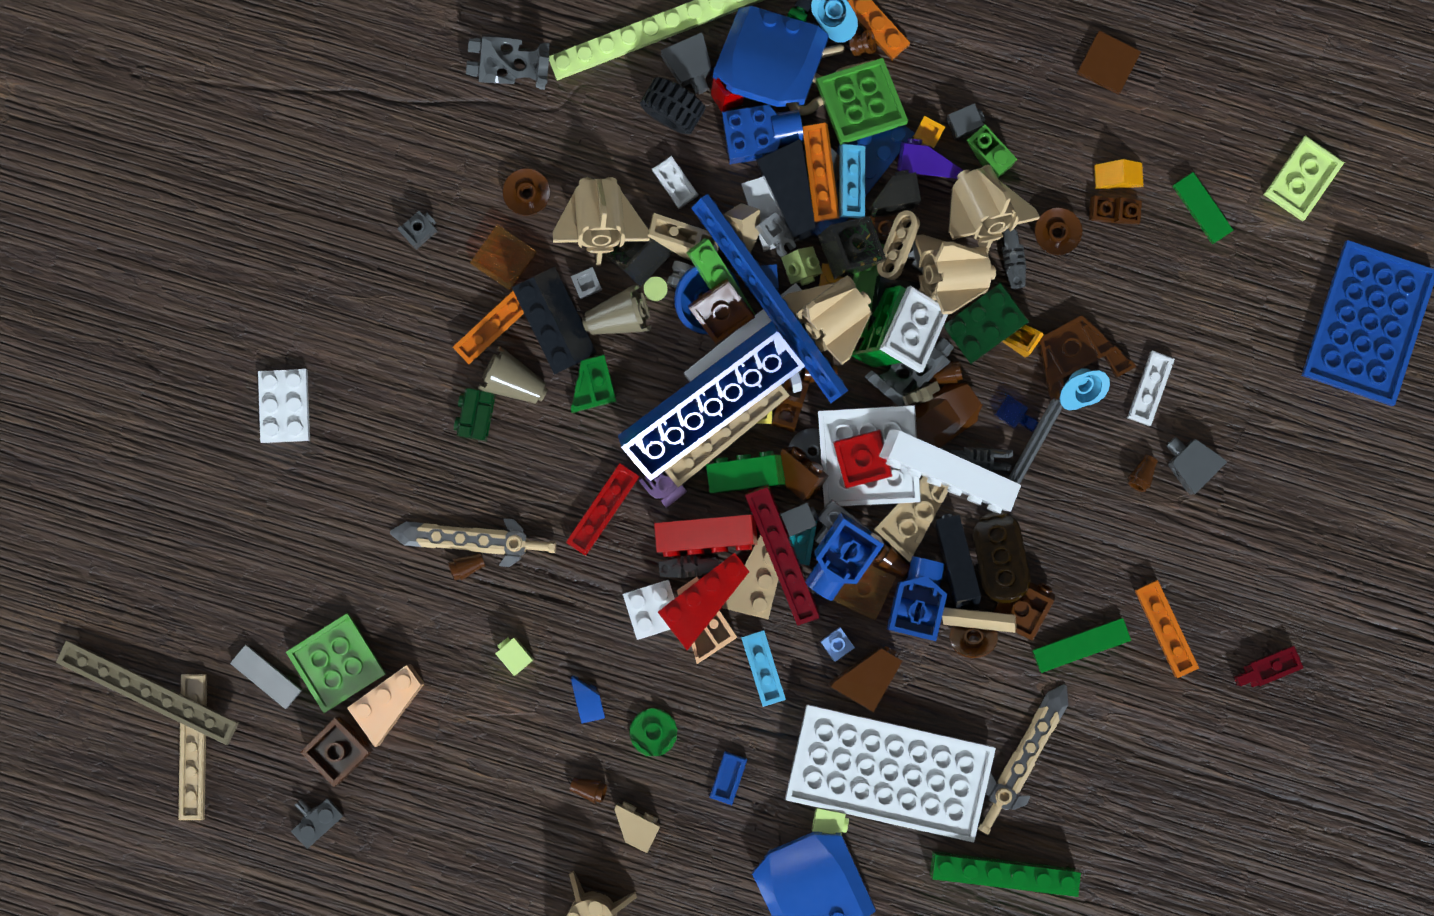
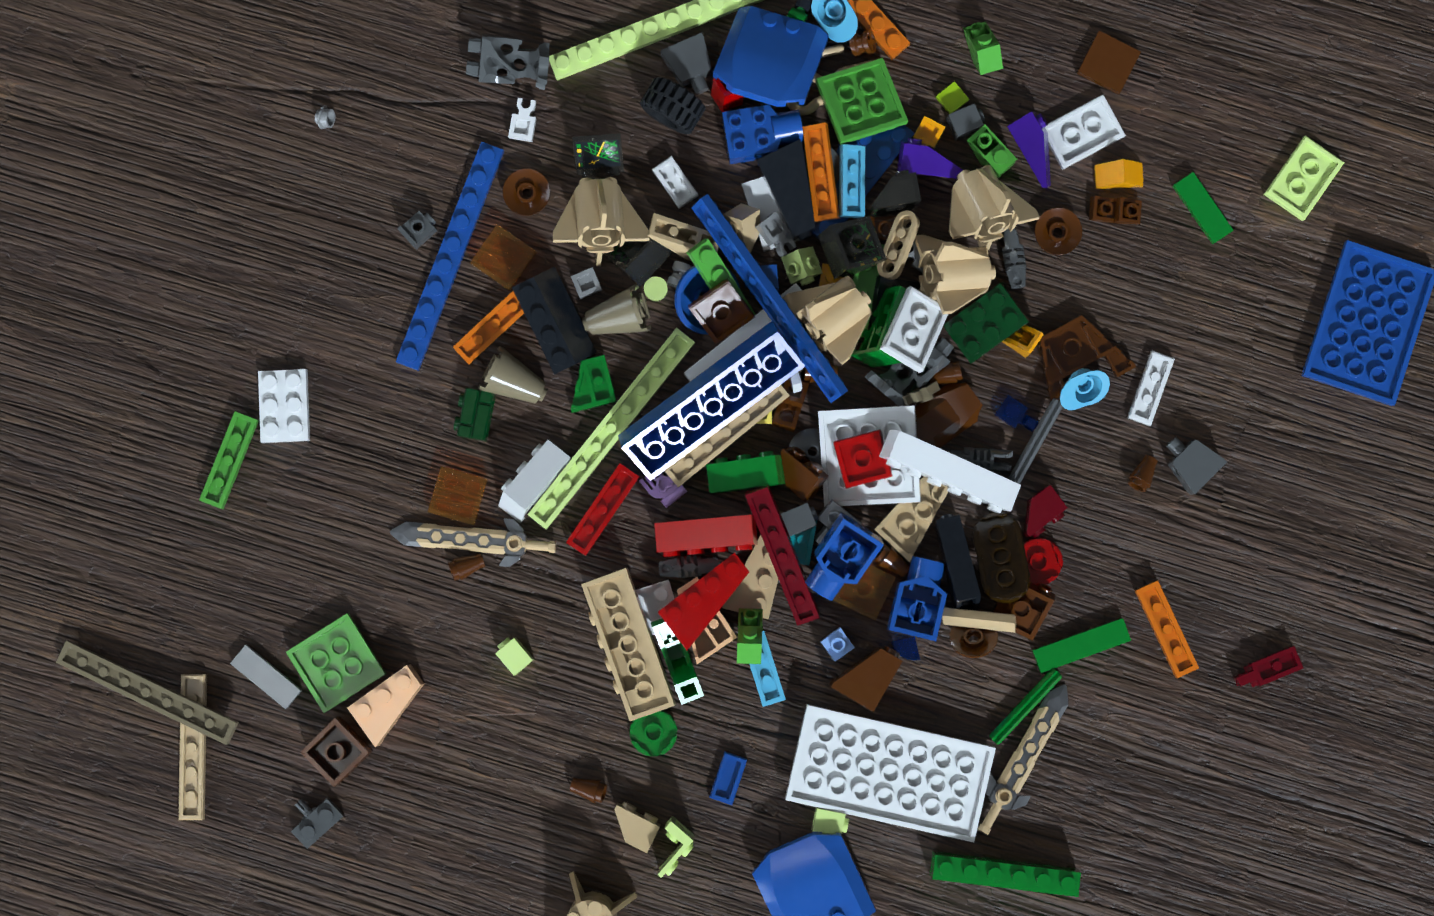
(229, 460): none -> bright green plate
(325, 117): none -> light grey plate
(450, 256): none -> blue plate
(457, 495): none -> clear orange plate
(523, 124): none -> white plate
(532, 480): none -> white wedge
(587, 700): blue slope -> none
(598, 155): none -> slope
(611, 426): none -> yellowish green plate
(628, 644): none -> tan plate
(677, 833): none -> yellowish green bracket
(678, 663): none -> green arch
(749, 636): none -> bright green slope
(907, 648): none -> clear blue tile
(952, 98): none -> lime tile
(983, 48): none -> bright green slope
(1025, 706): none -> green axle
(1033, 142): none -> dark purple slope
(1042, 509): none -> dark red slope
(1043, 560): none -> red tile
(1083, 132): none -> white tile

